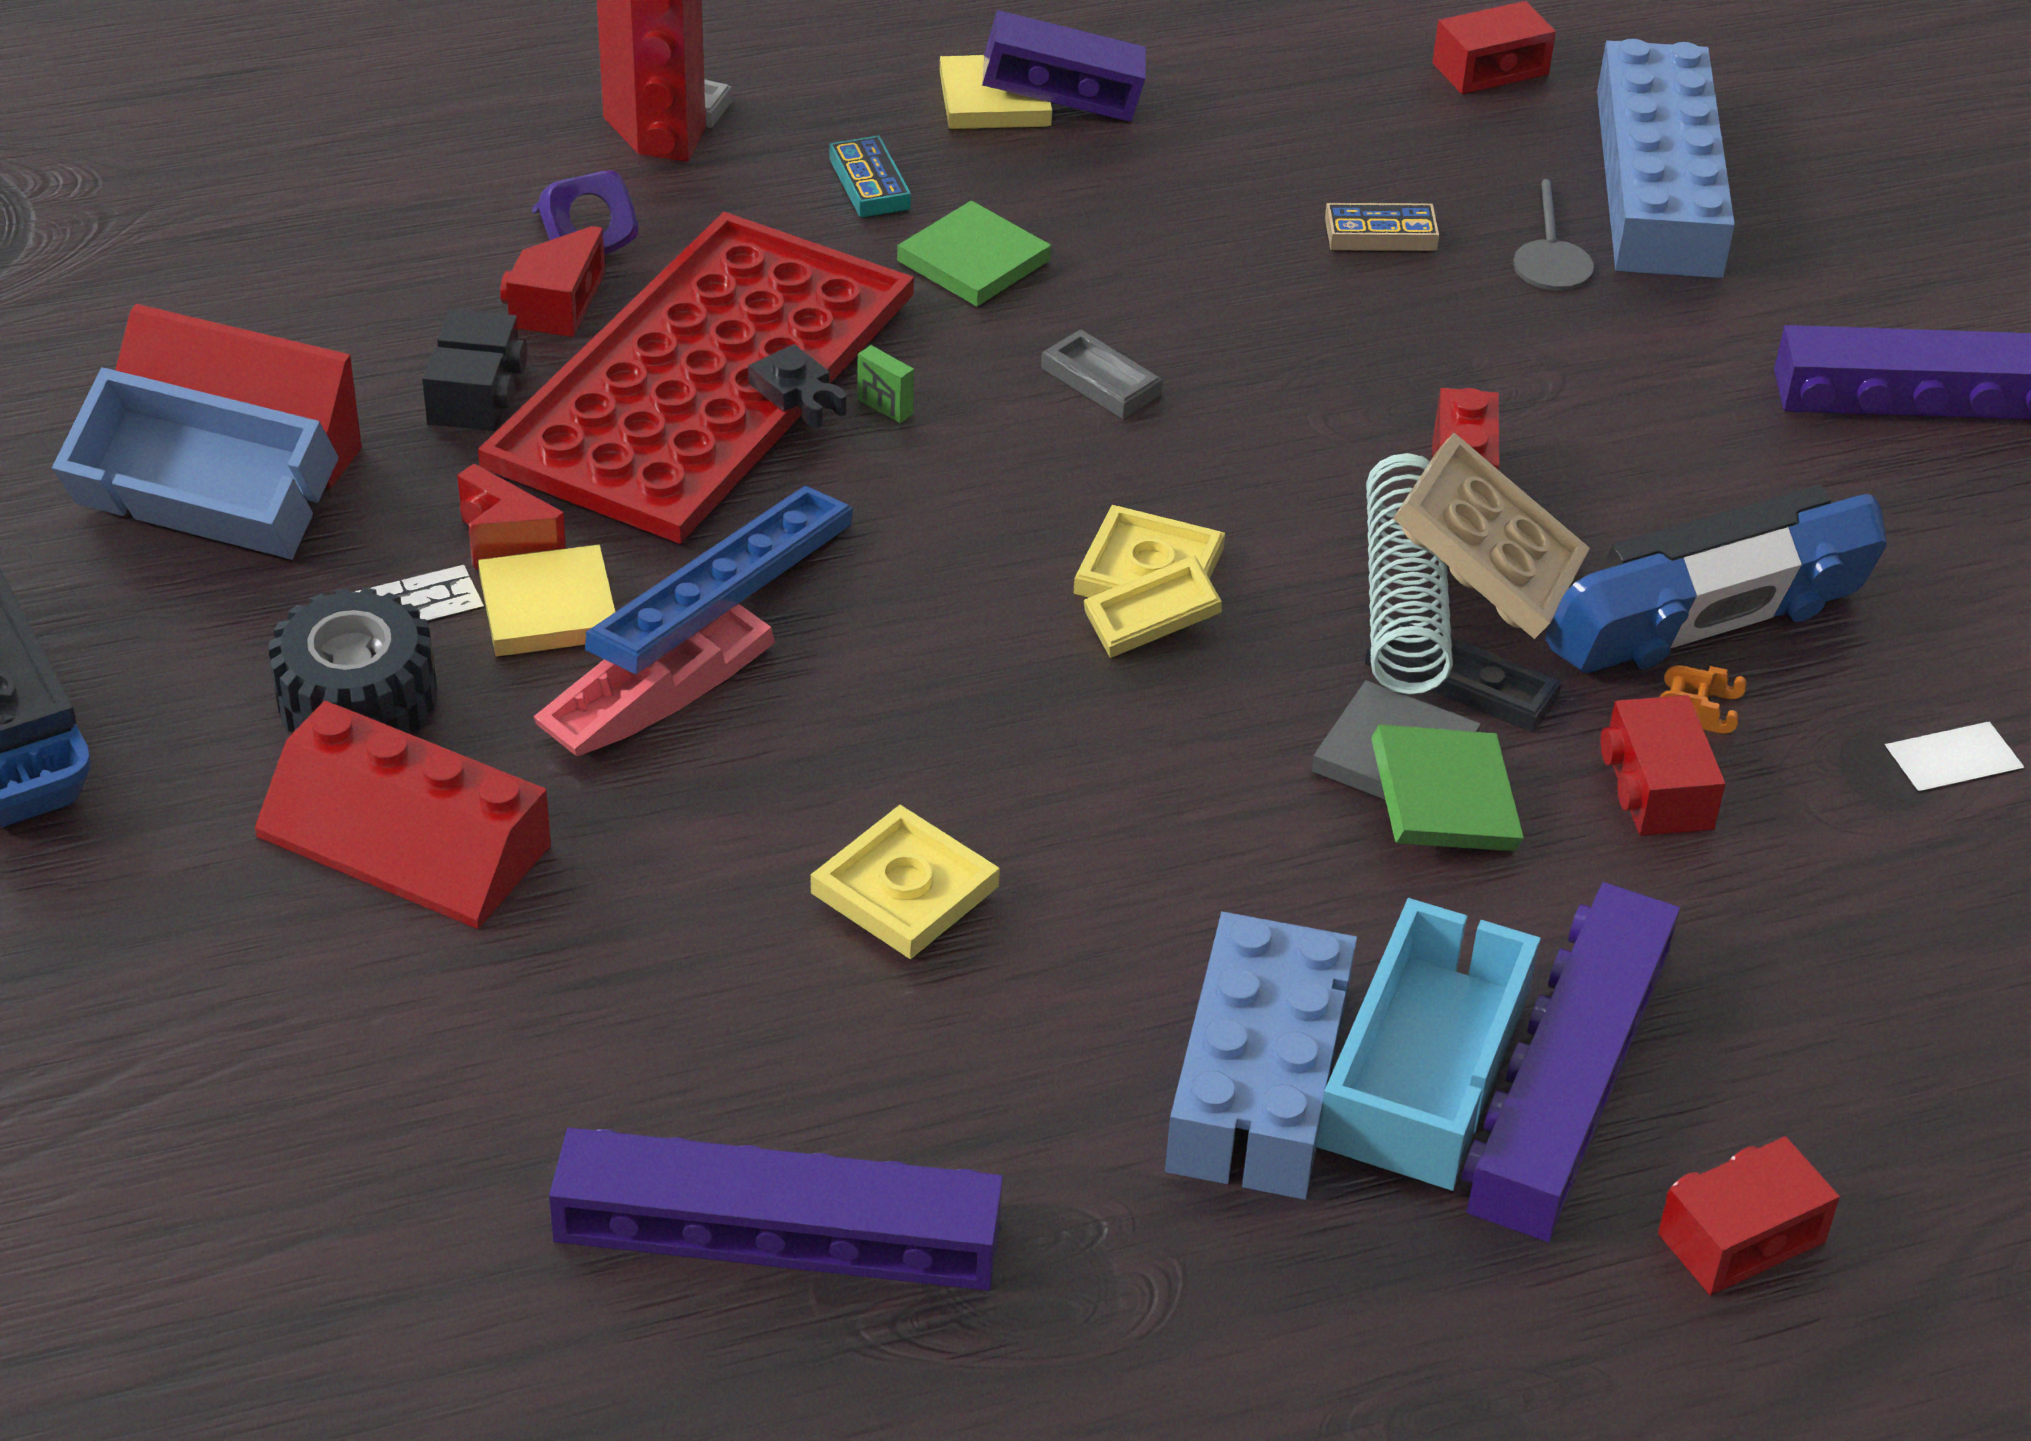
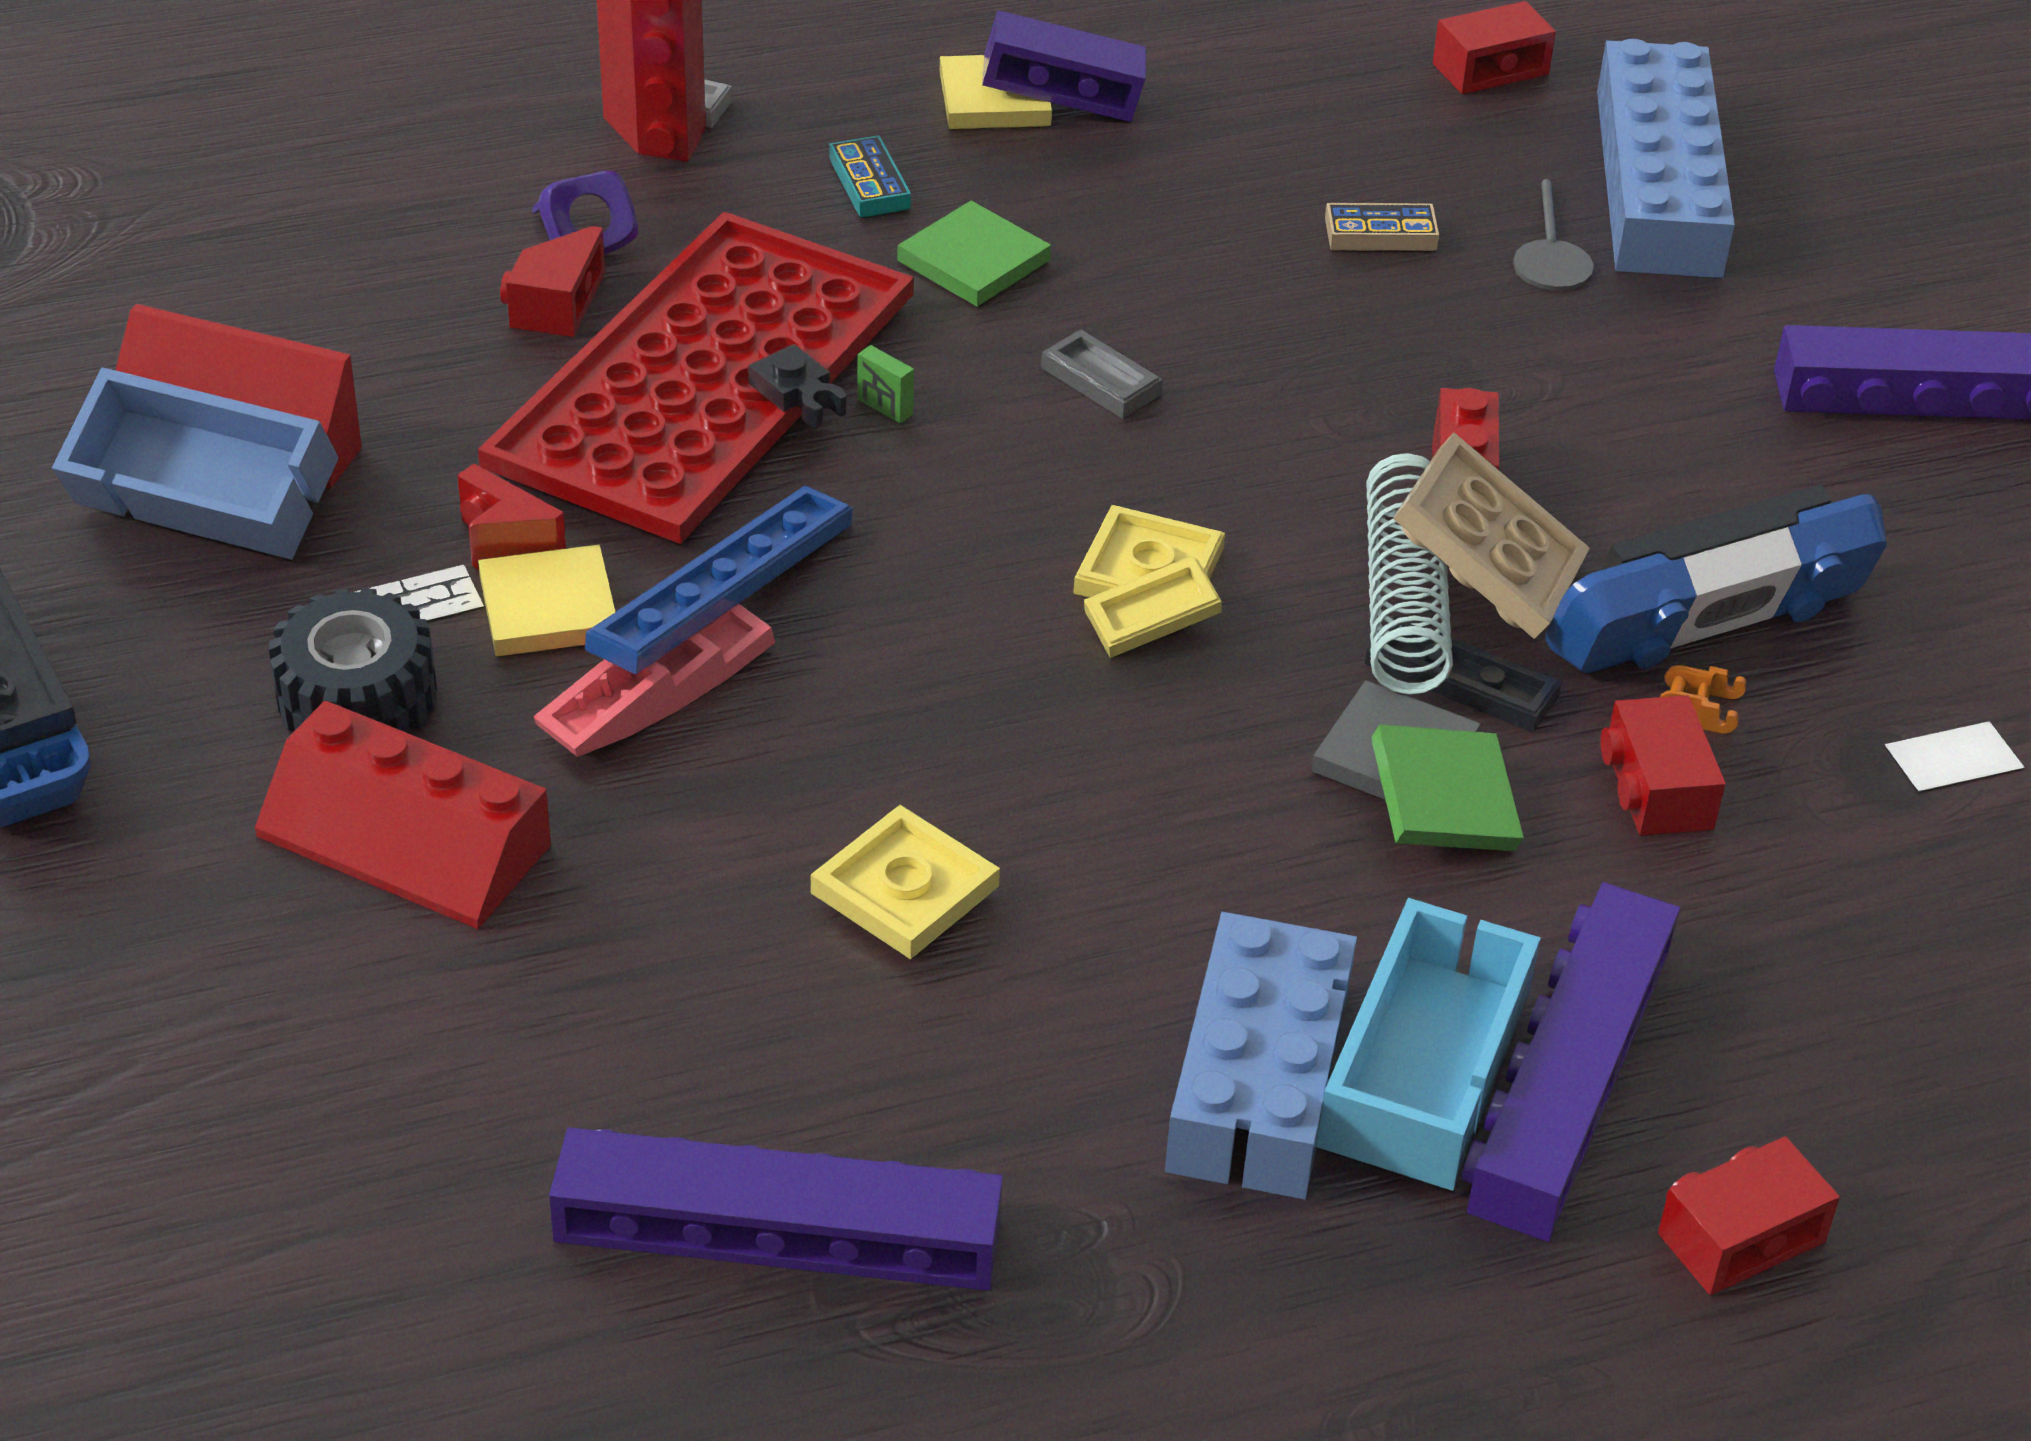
(473, 370): black piece -> none

